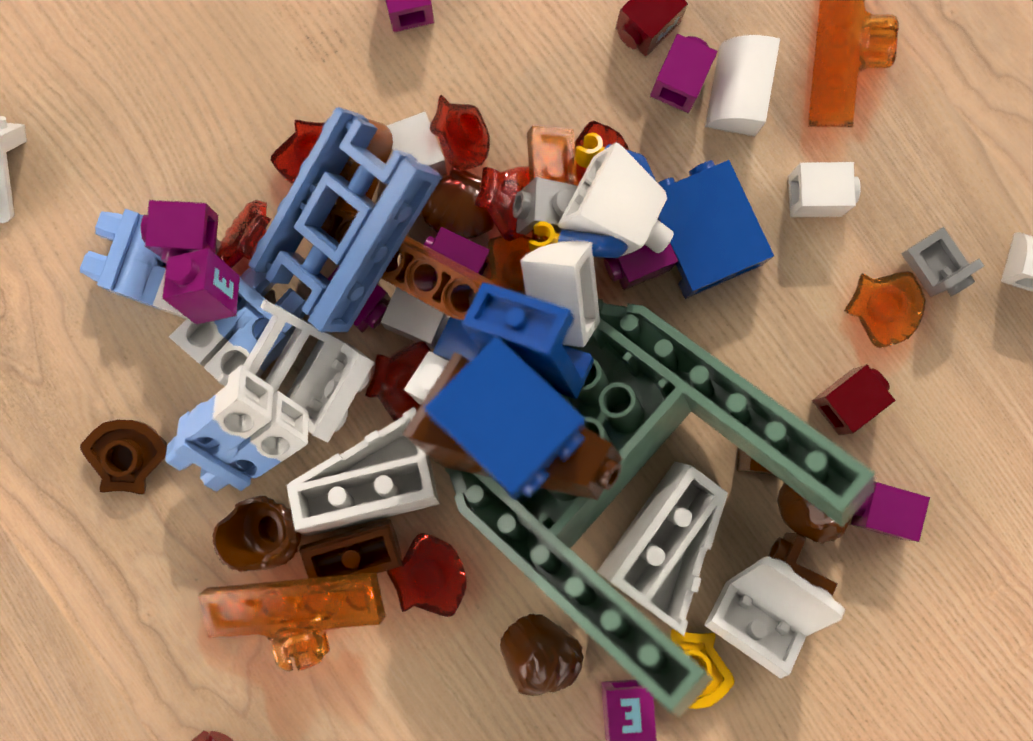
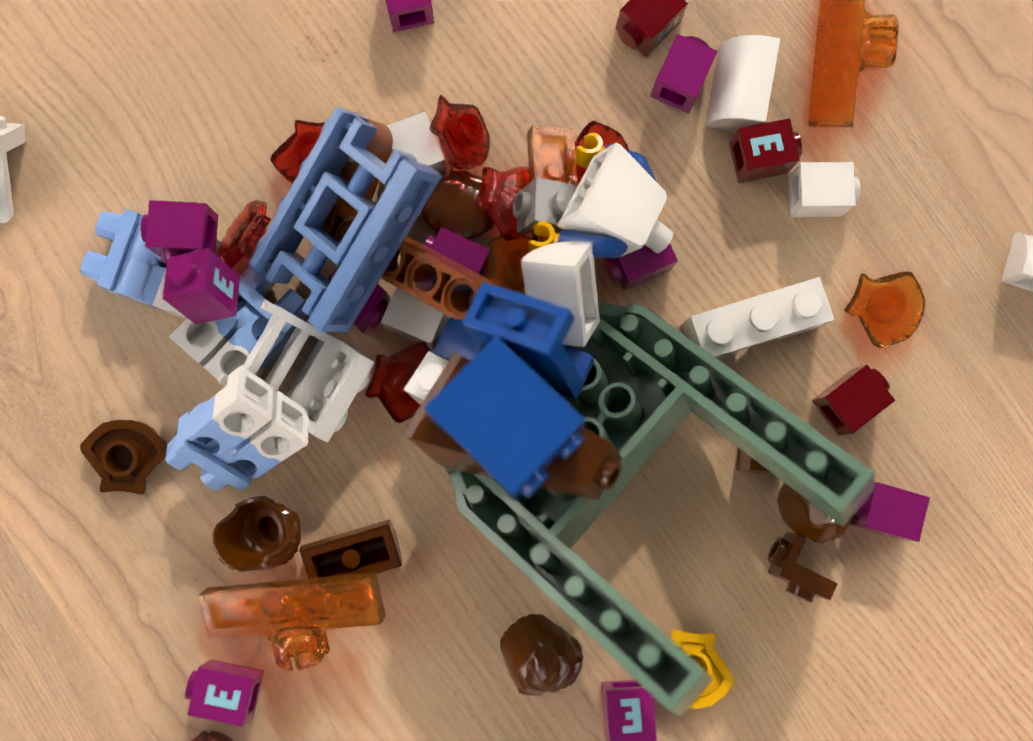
(224, 692): none -> magenta brick
(365, 483): white wedge -> none
(430, 576): clear red animal -> none
(667, 543): white wedge -> none
(712, 227): blue panel -> none
(760, 319): none -> white arch
(765, 150): none -> dark red brick
(770, 613): white bracket -> none
(941, 264): light grey bracket -> none

